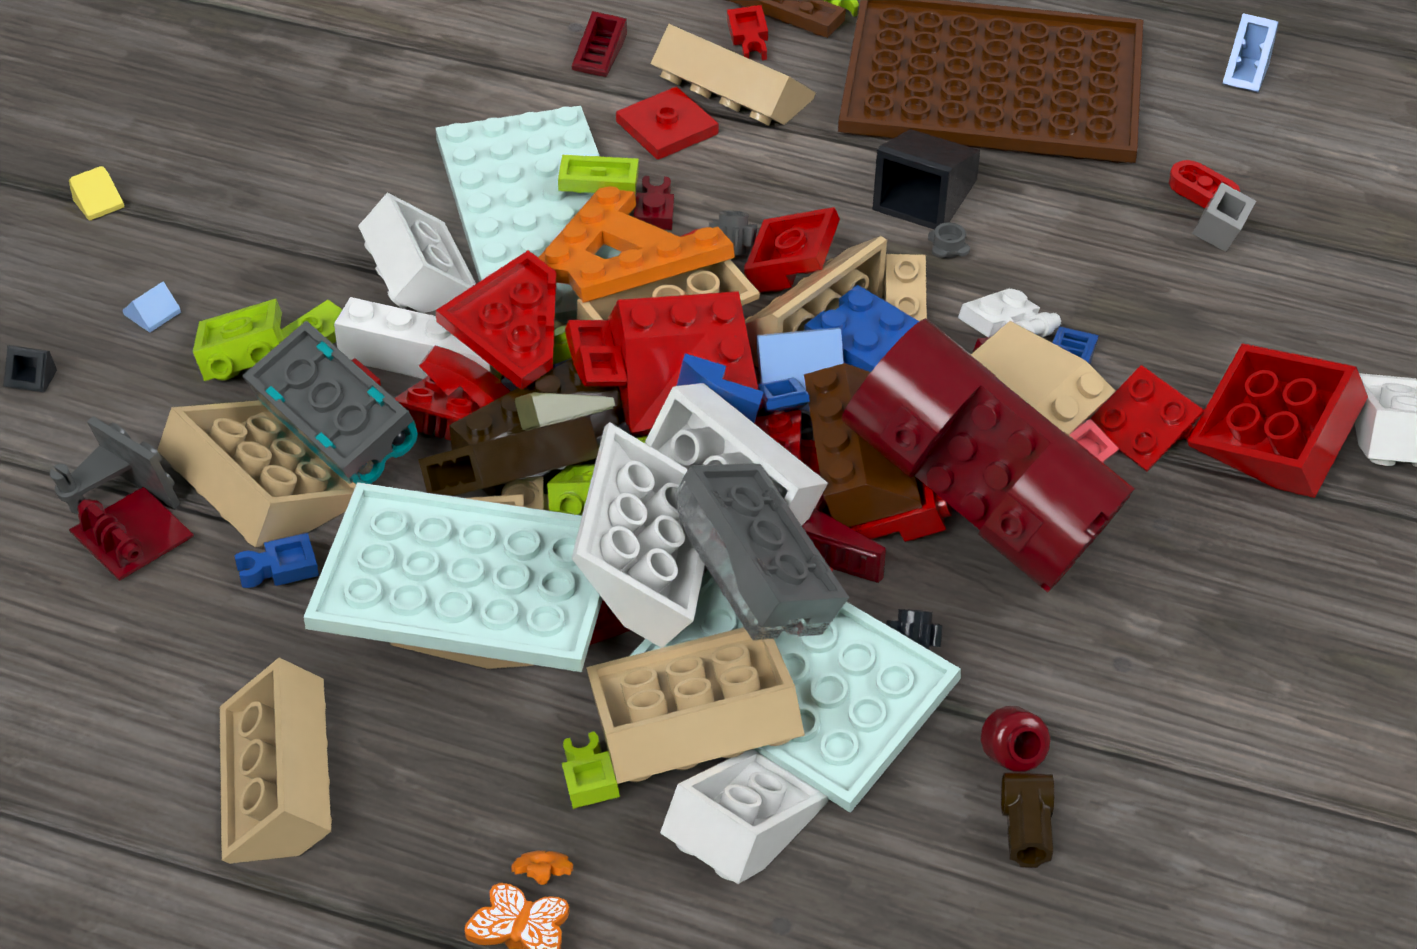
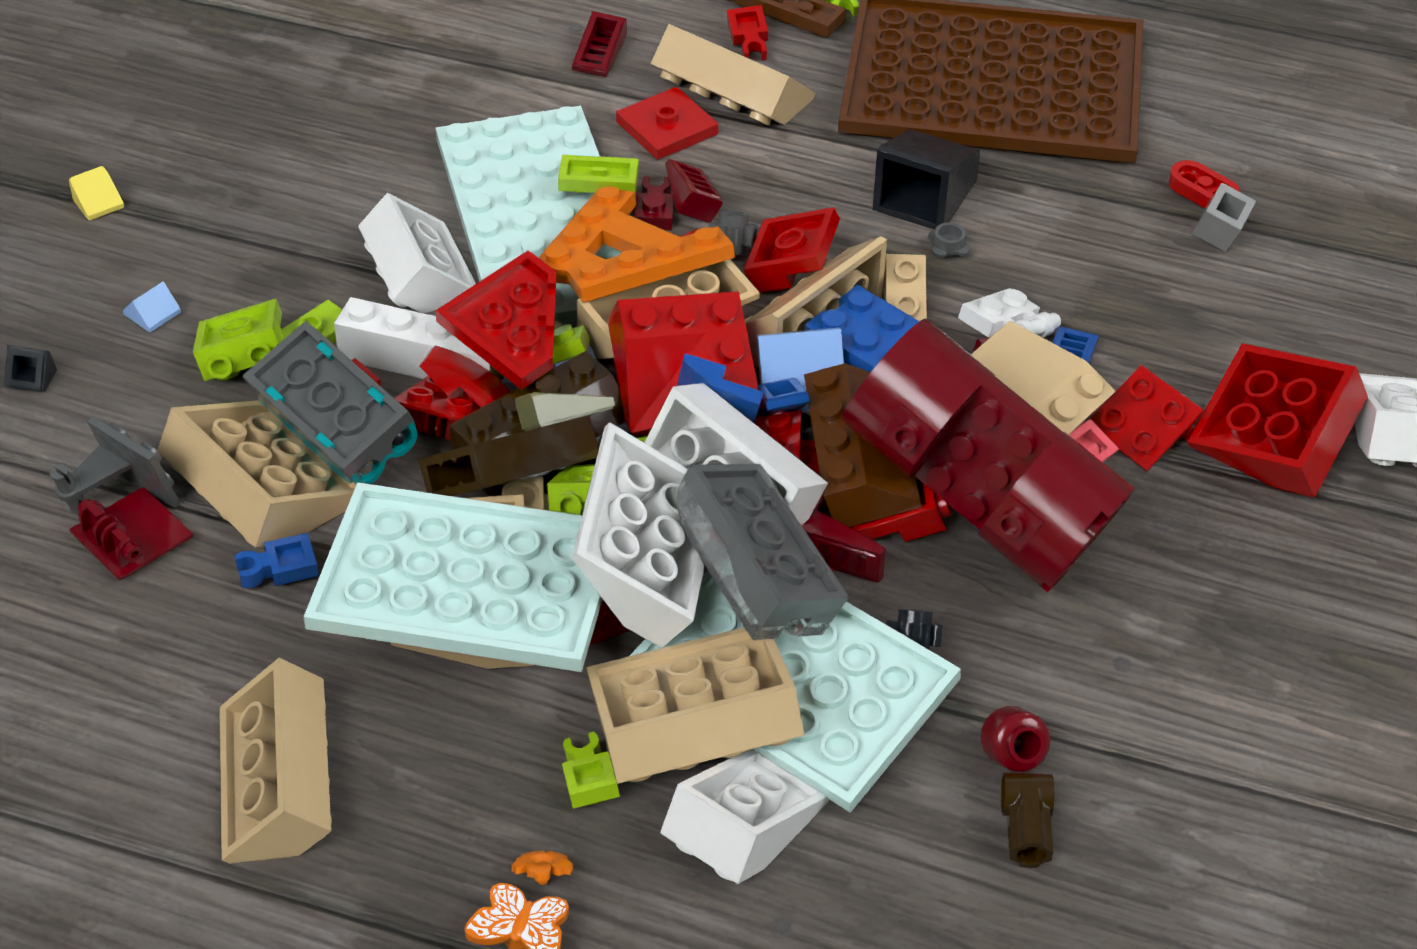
(594, 353): red slope -> none
(693, 191): none -> dark red slope
(1251, 53): light blue slope -> none

